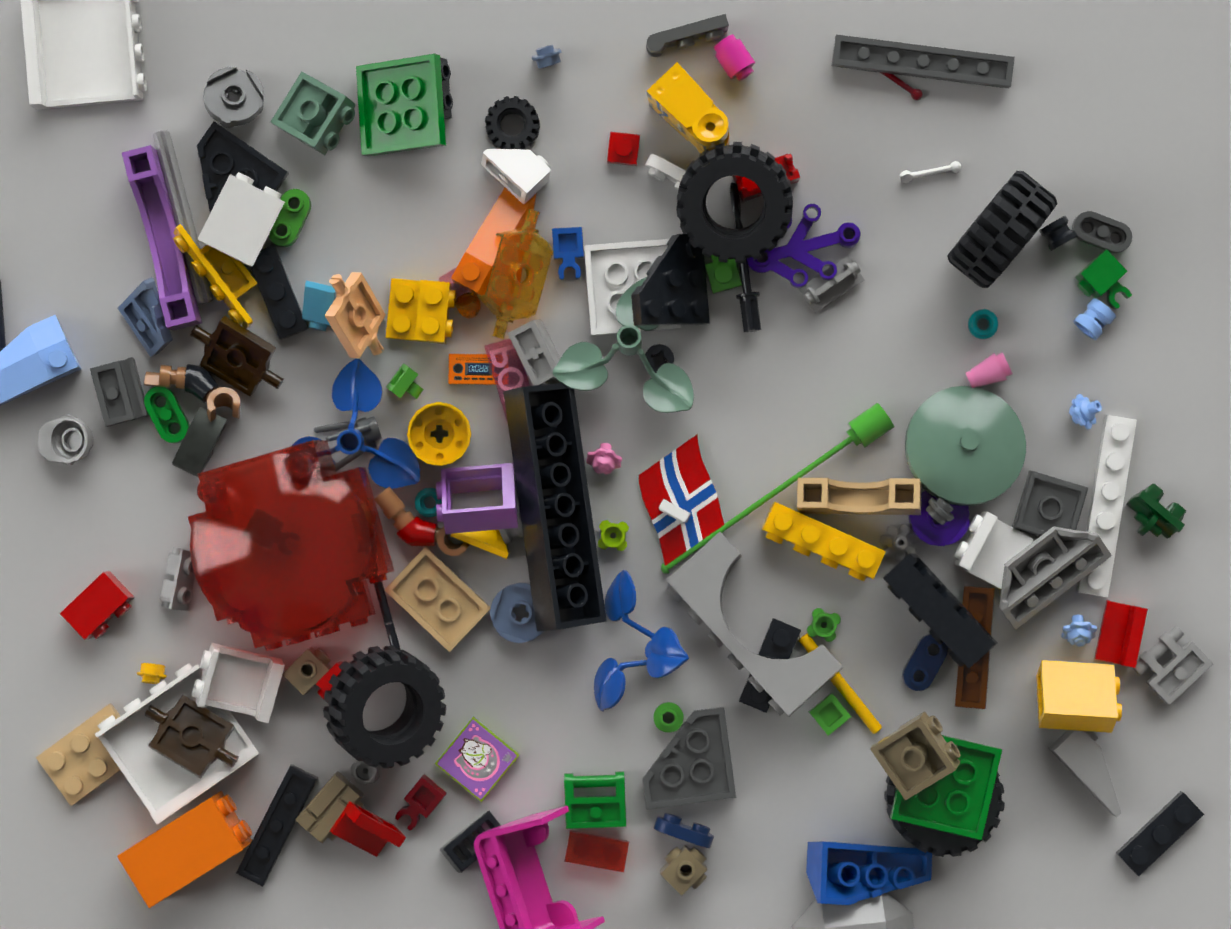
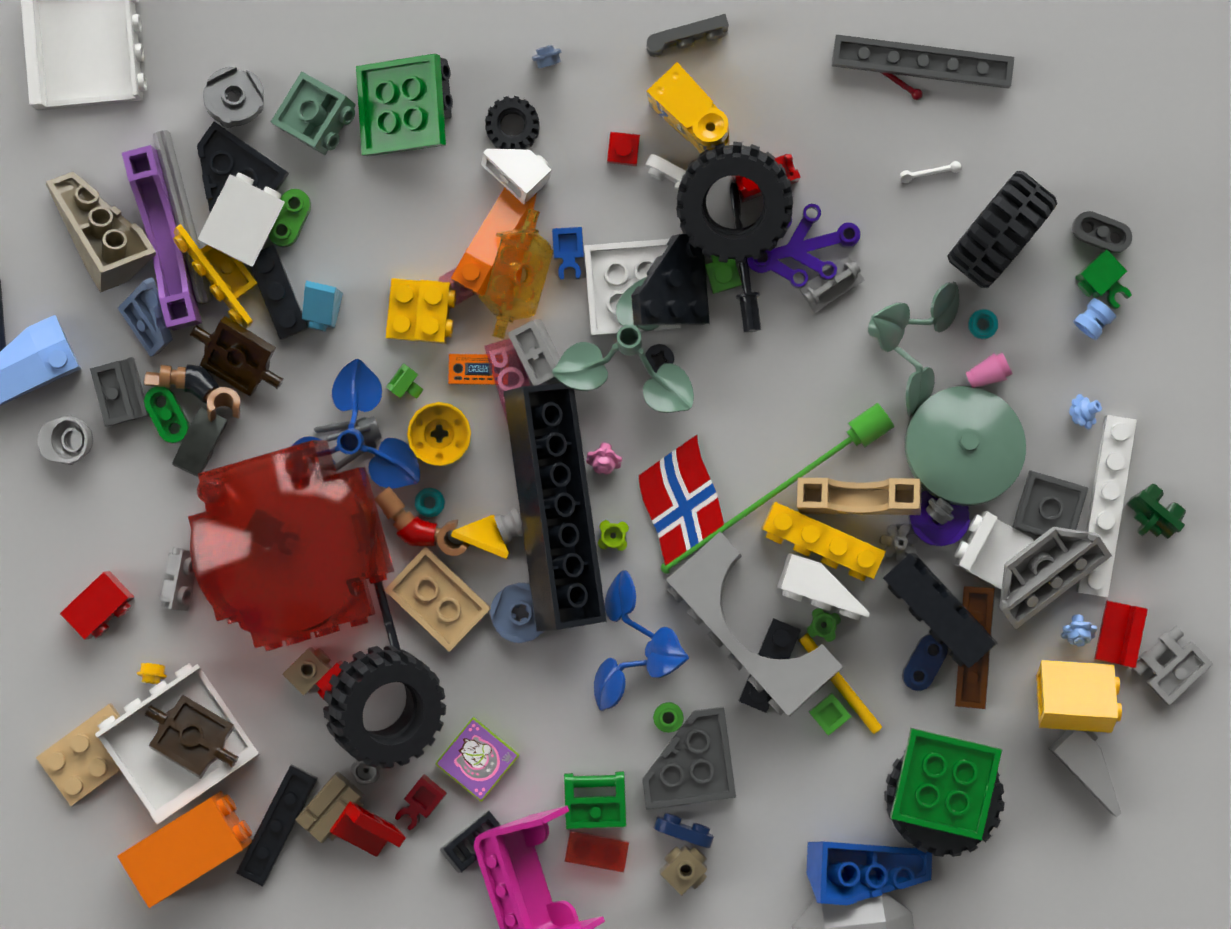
(104, 239): none -> dark tan wedge
(238, 681): white panel -> none
(355, 315): light nougat plate -> none
(468, 305): clear orange hinge -> none
(476, 480): medium lavender window -> none
(674, 511): white tile -> none
(734, 58): dark pink brick -> none
(813, 580): none -> white slope
(889, 328): none -> sand green plant
(916, 755): dark tan plate -> none
(1058, 233): black wheel -> none
(1159, 833): black plate -> none

